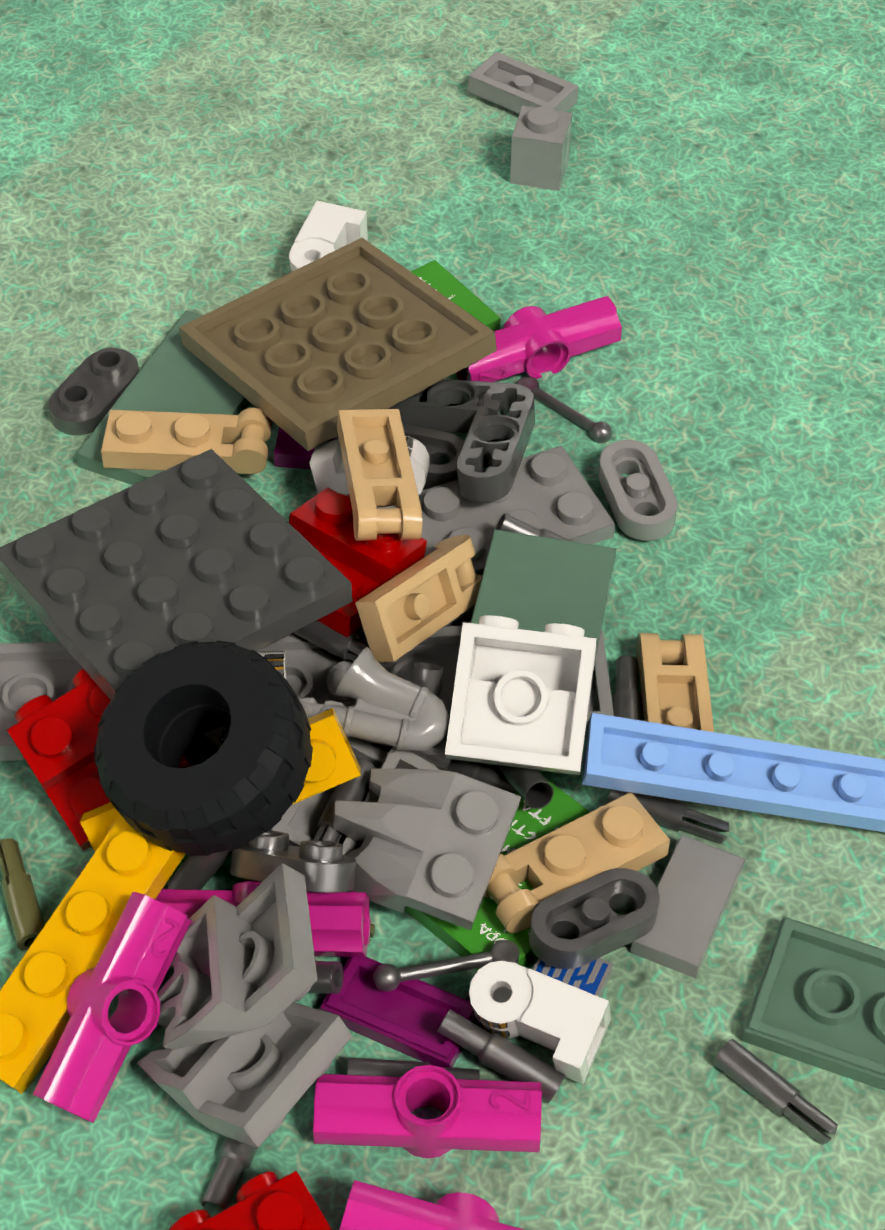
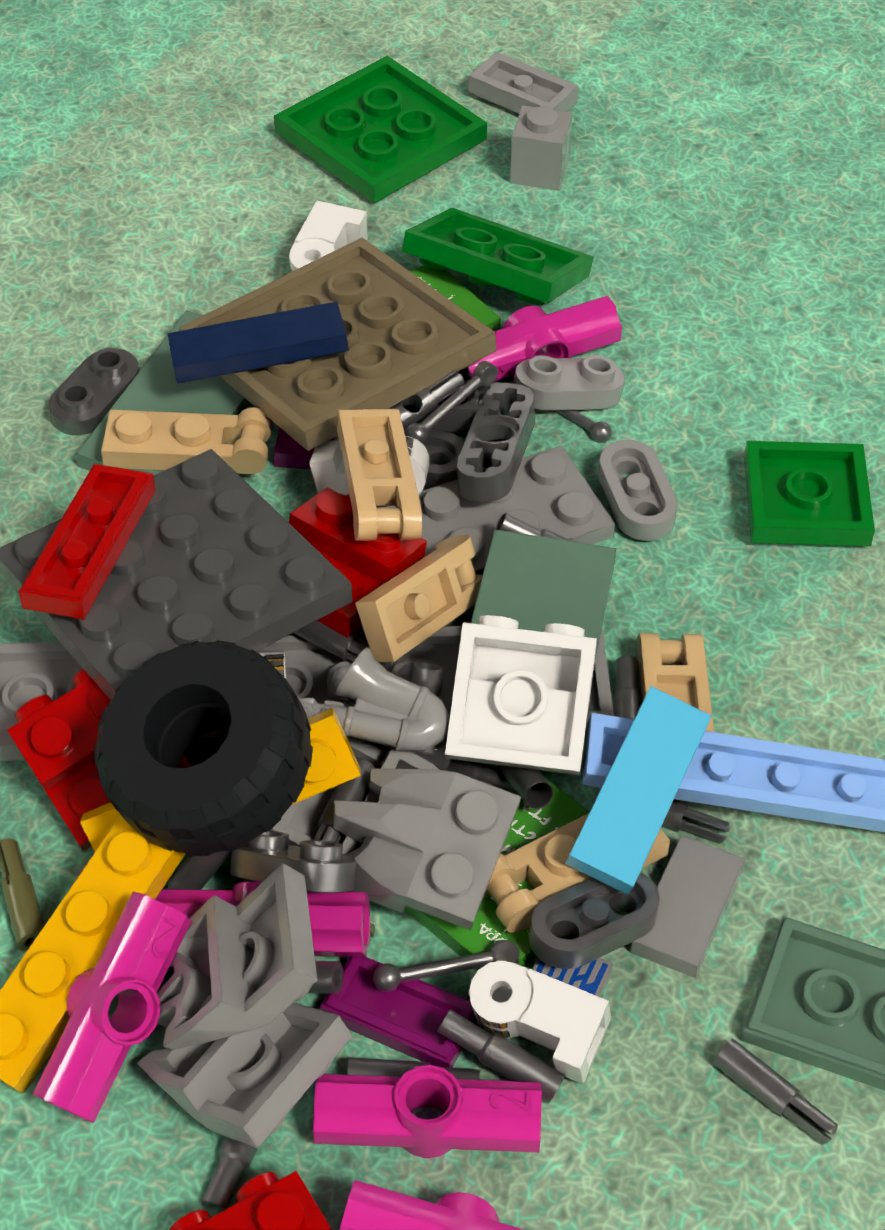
(87, 542): none -> red tile
(257, 342): none -> dark blue tile
(380, 128): none -> green plate
(427, 398): none -> flat silver pin
(484, 374): none -> flat silver hinge
(497, 256): none -> green plate
(571, 382): none -> light grey plate
(638, 790): none -> medium azure tile
(808, 493): none -> green plate

